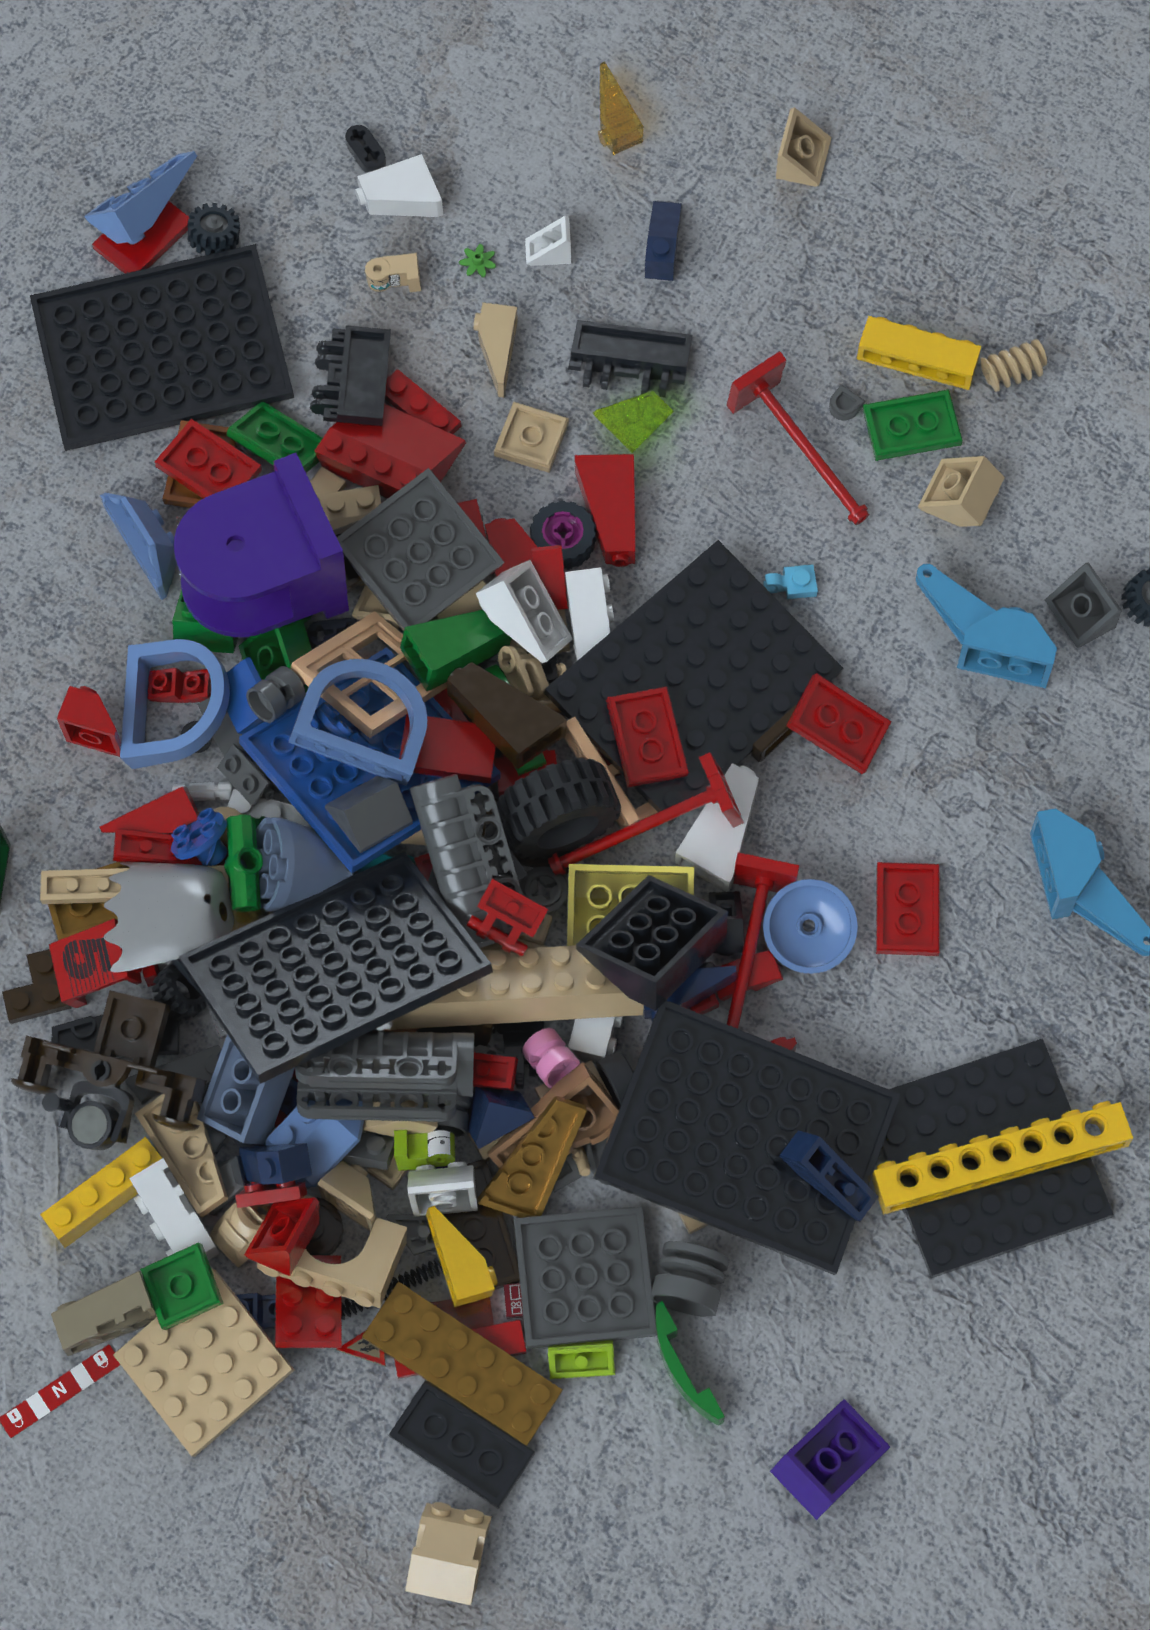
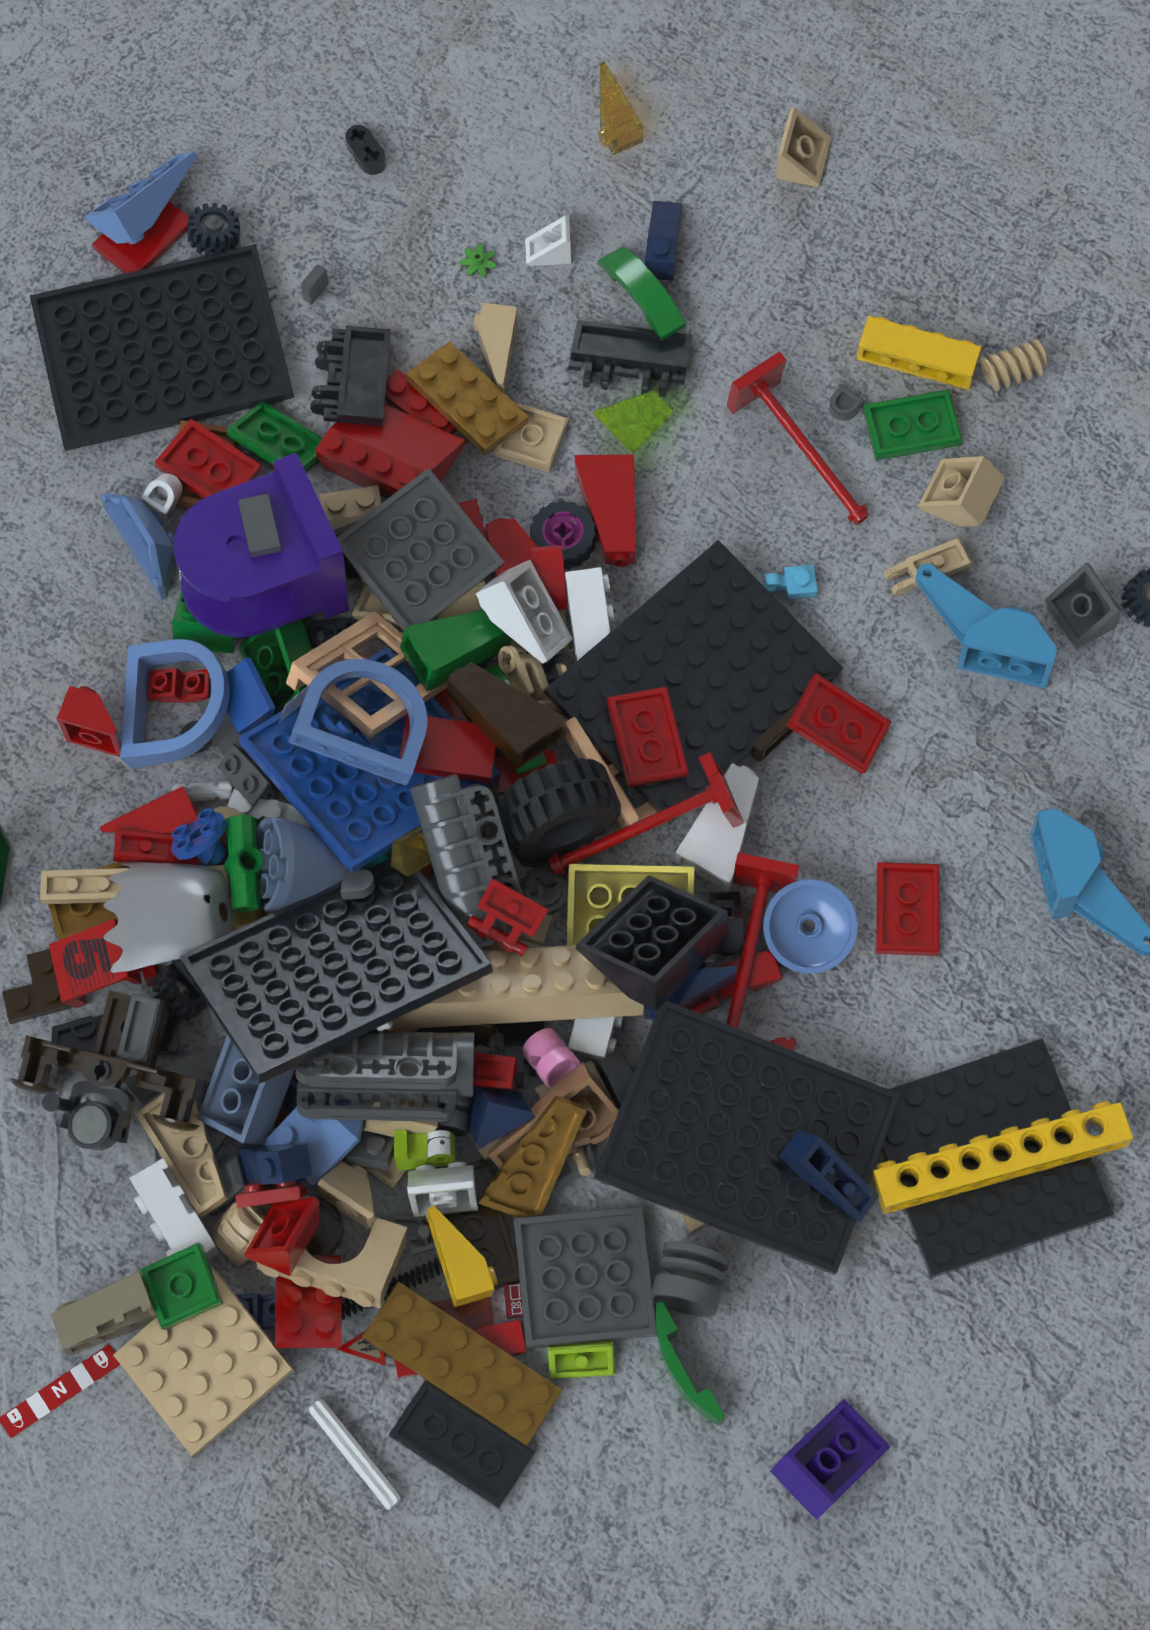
(99, 1194): yellow brick -> none
(140, 1028): none -> dark grey tile
(163, 493): none -> white plate
(259, 525): none -> dark grey tile
(275, 694): dark grey wheel -> none
(293, 704): none -> white sticker
(314, 283): none -> dark grey tile
(326, 482): tan tile -> none
(354, 1454): none -> white axle
(357, 884): none -> dark grey tile
(371, 812): dark grey slope -> none
(393, 272): tan leg -> none
(400, 190): white slope -> none
(410, 852): none -> clear yellow slope
(448, 1553): tan piece -> none
(467, 398): none -> pearl gold plate
(645, 291): none -> green slope
(947, 558): none -> tan hinge

